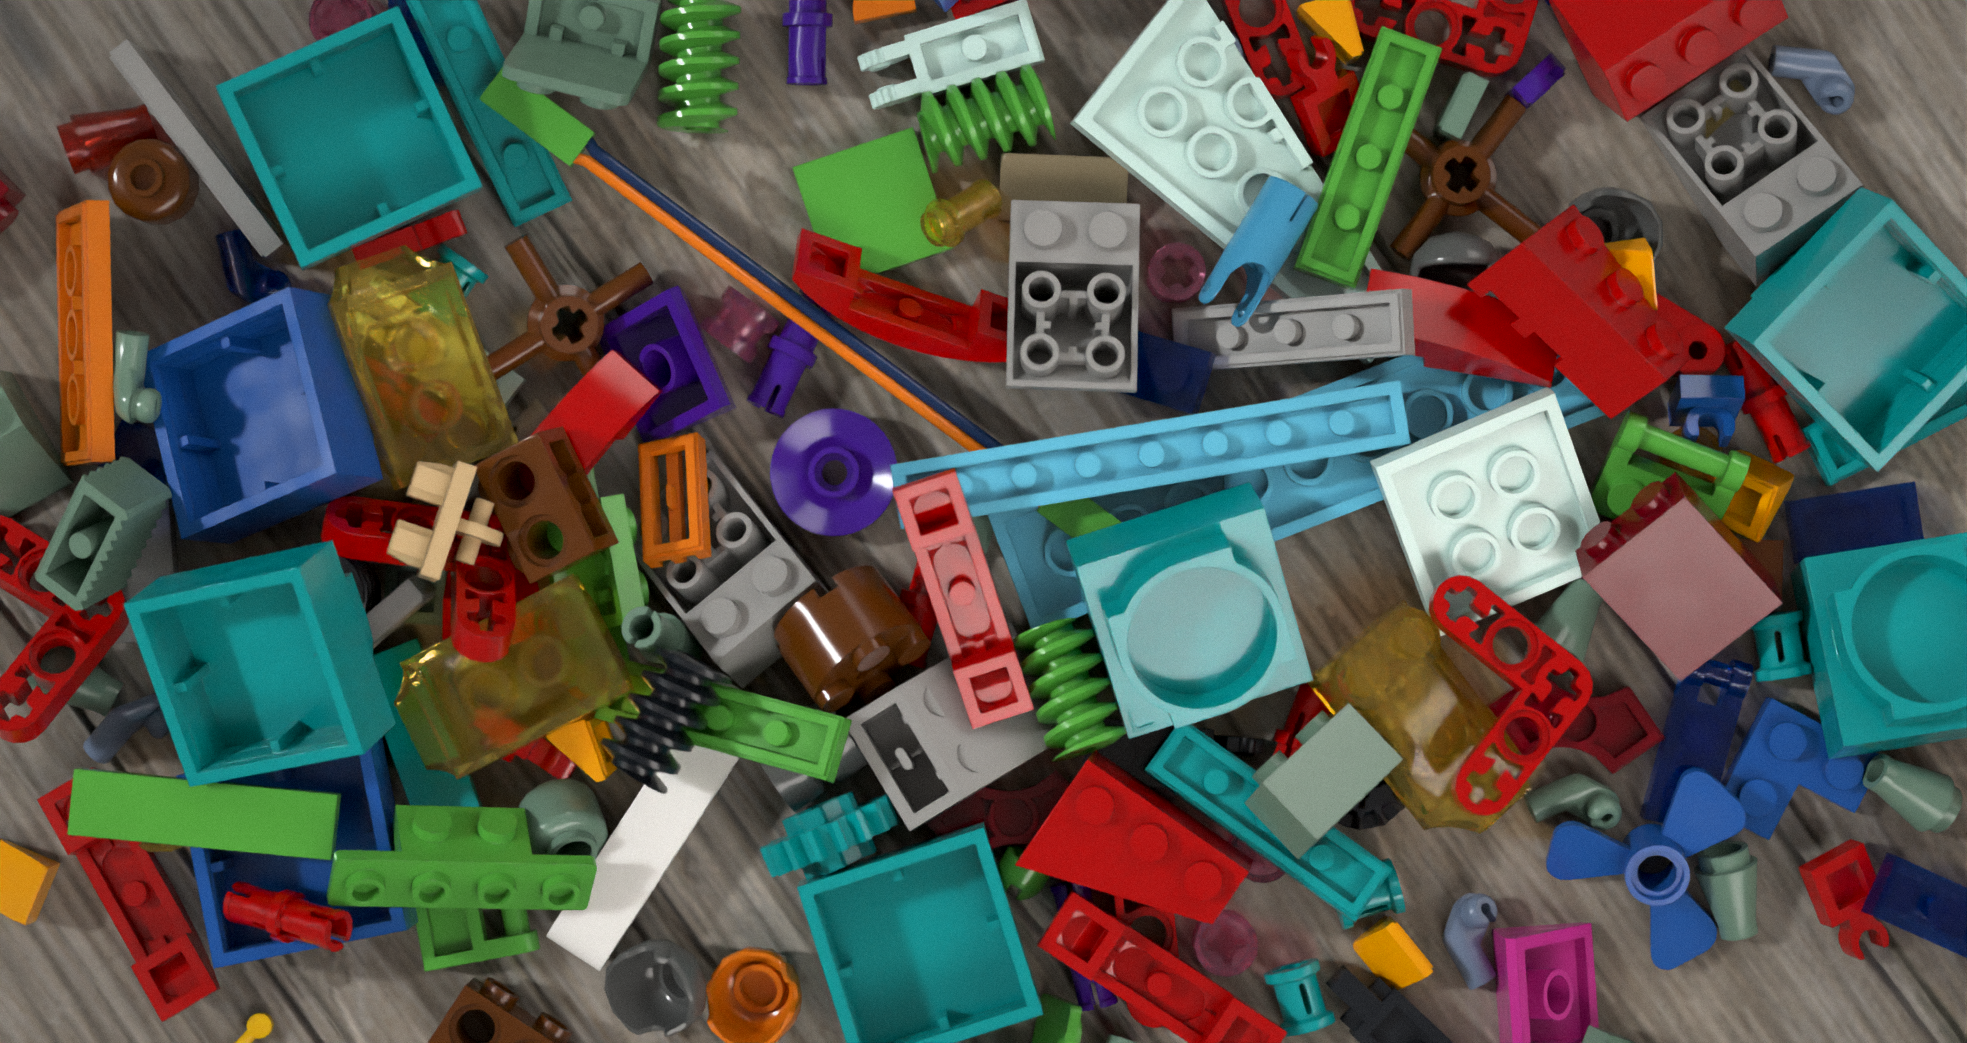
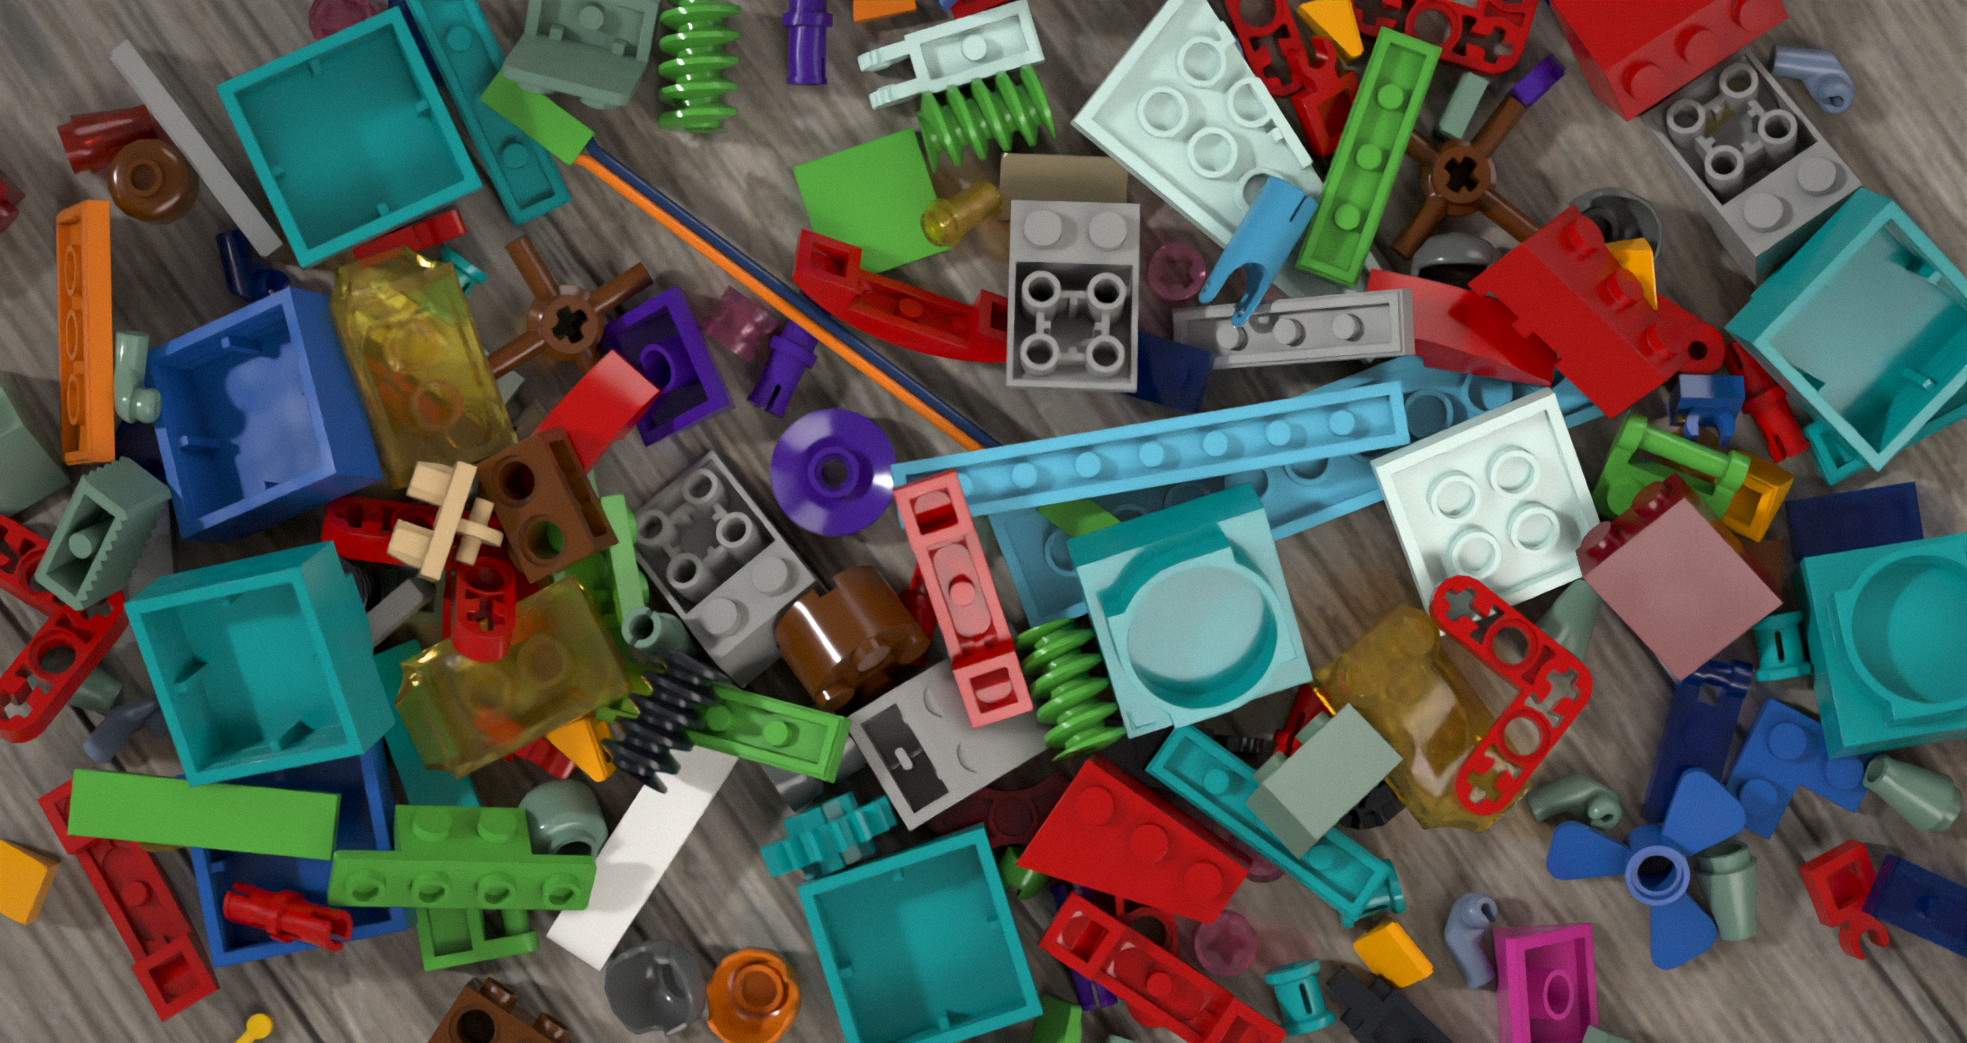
(697, 493): orange tile -> none
(1608, 728): dark red tile -> none

